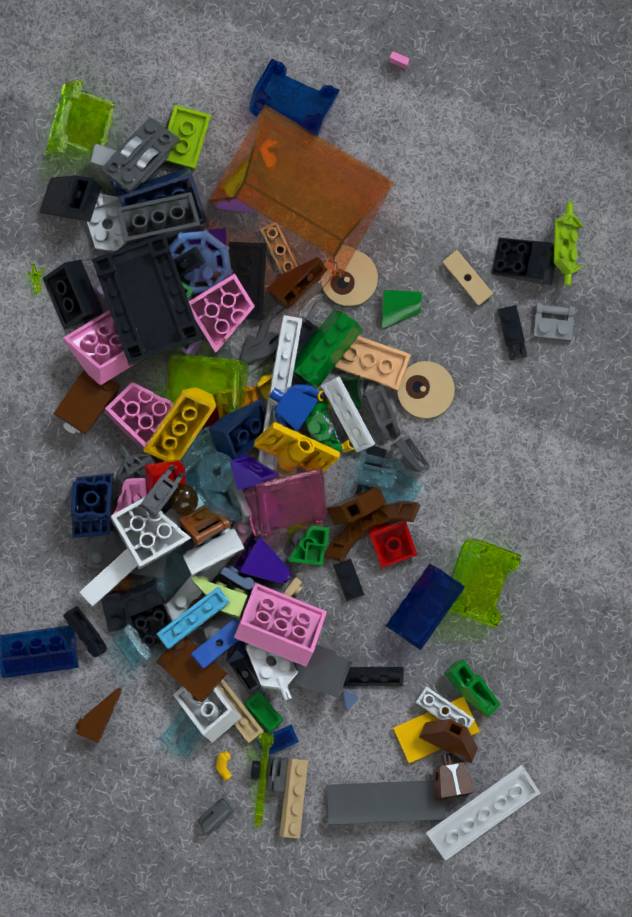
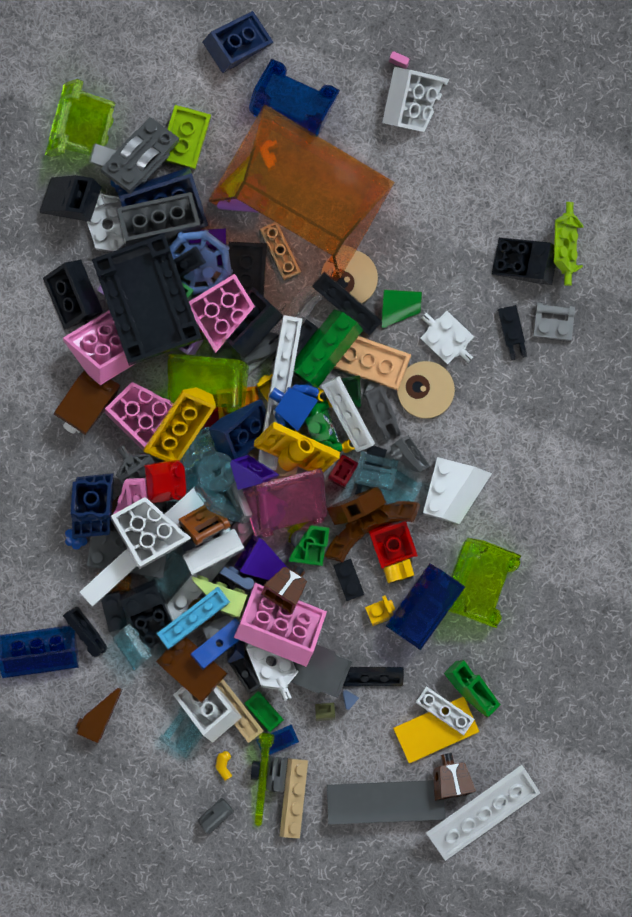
(36, 276): clear neon green bar -> none
(75, 543): none -> blue plant
(161, 492): black hinge -> none
(184, 499): dark brown hair -> none
(237, 41): none -> dark blue slope
(255, 325): none -> black slope
(285, 588): none -> reddish brown torso
(296, 282): reddish brown slope -> none
(325, 711): none -> olive slope
(343, 471): none -> dark red slope
(346, 303): none -> black plate
(380, 611): none -> yellow bracket
(399, 571): none -> yellow leg
(412, 98): none -> white wedge
(447, 337): none -> white plate
(450, 737): reddish brown slope -> none
(453, 490): none -> white wedge
(459, 269): tan tile -> none

